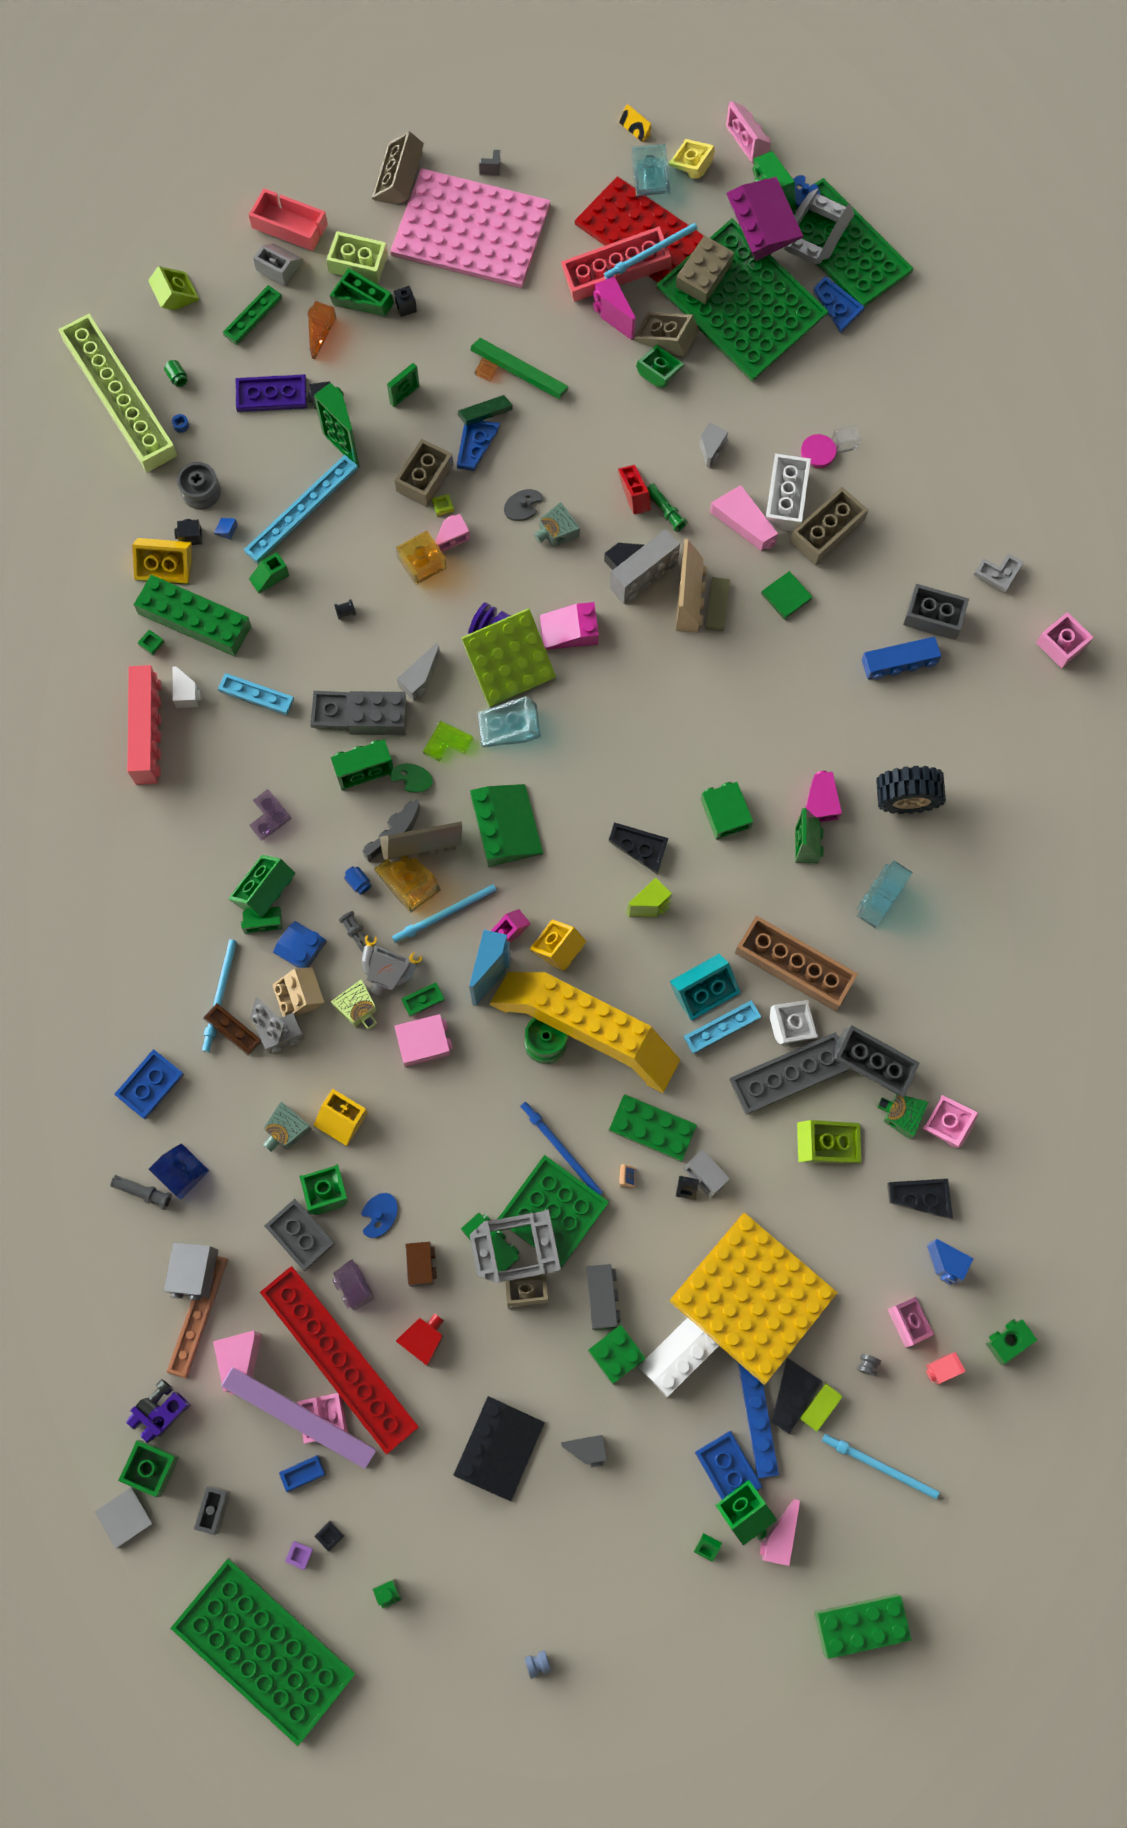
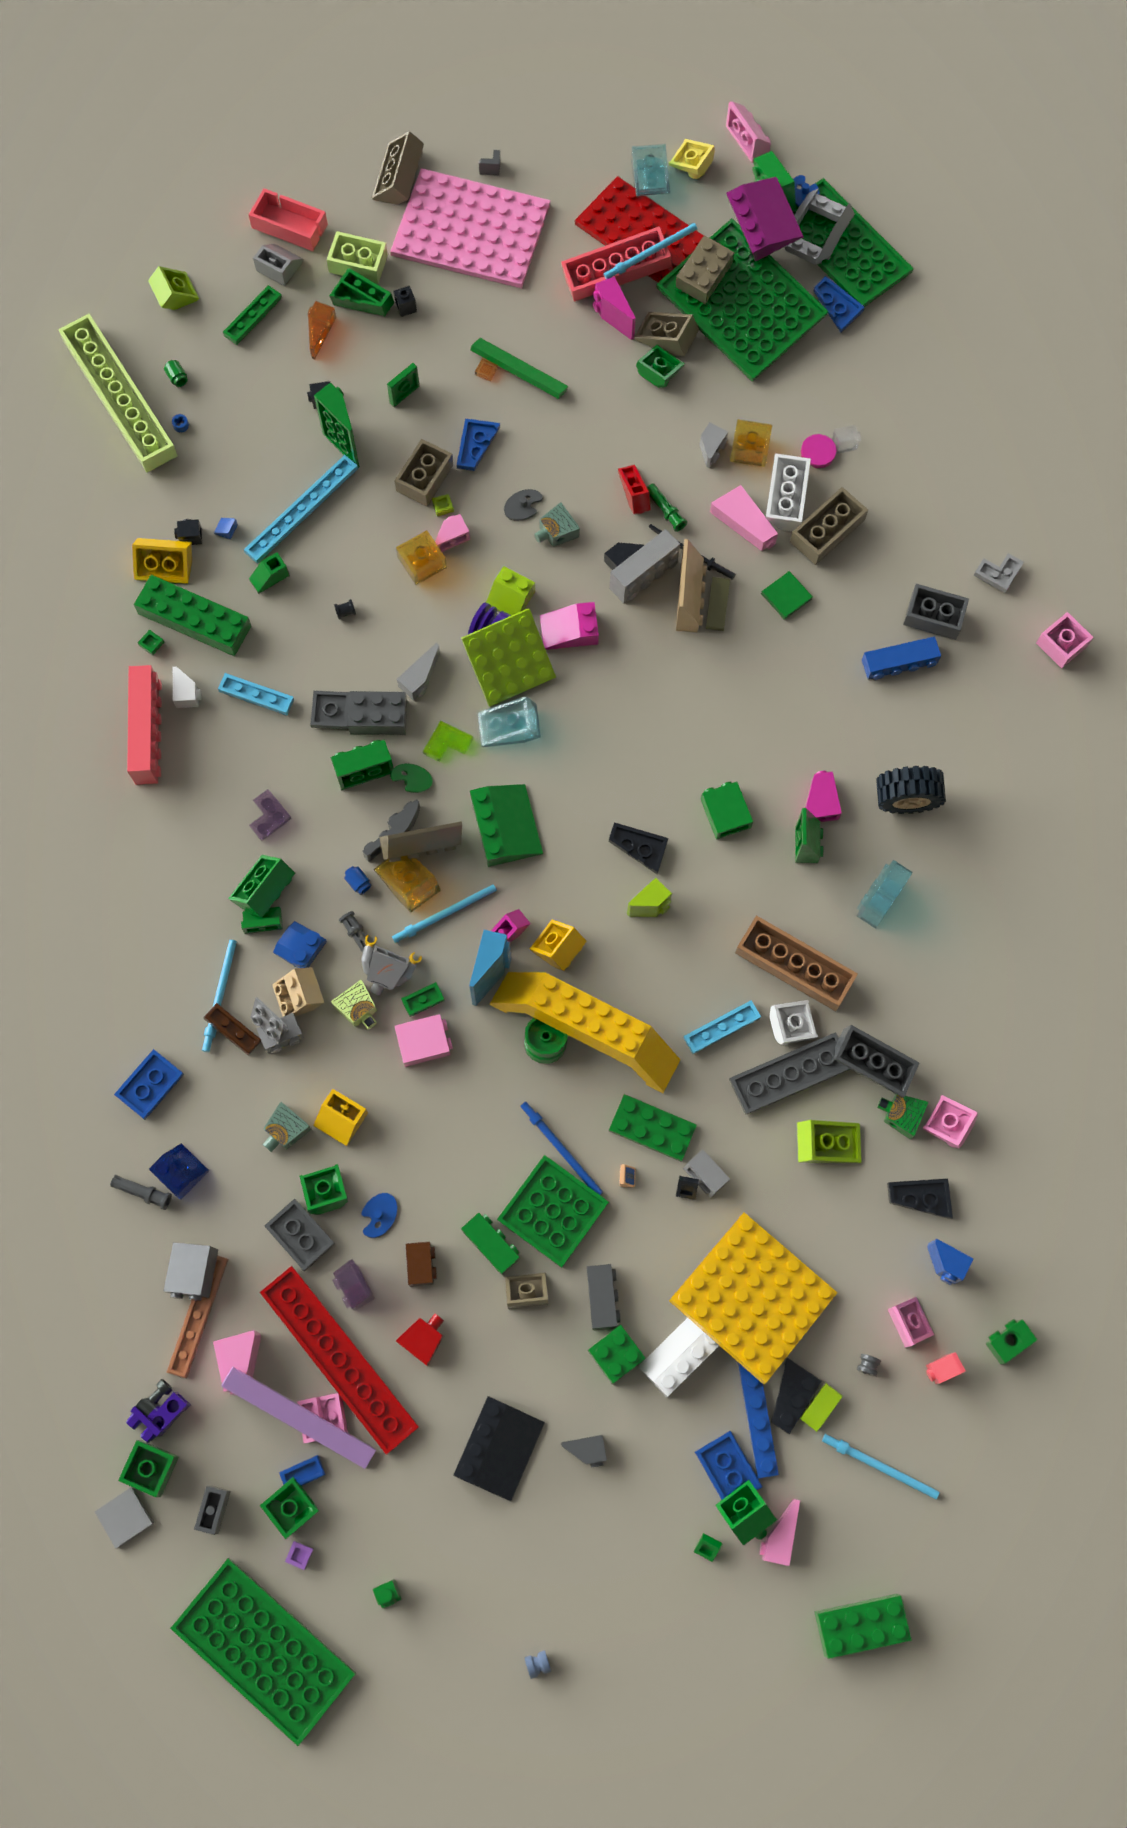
(198, 485): dark grey wheel -> none
(271, 393): dark purple tile -> none
(289, 1508): none -> green slope
(329, 1536): black tile -> none
(485, 410): dark green tile -> none
(511, 592): none -> lime slope
(543, 1239): light grey wedge -> none
(635, 123): yellow slope -> none
(705, 986): teal slope -> none
(711, 564): none -> black sword
(751, 443): none -> clear yellow brick

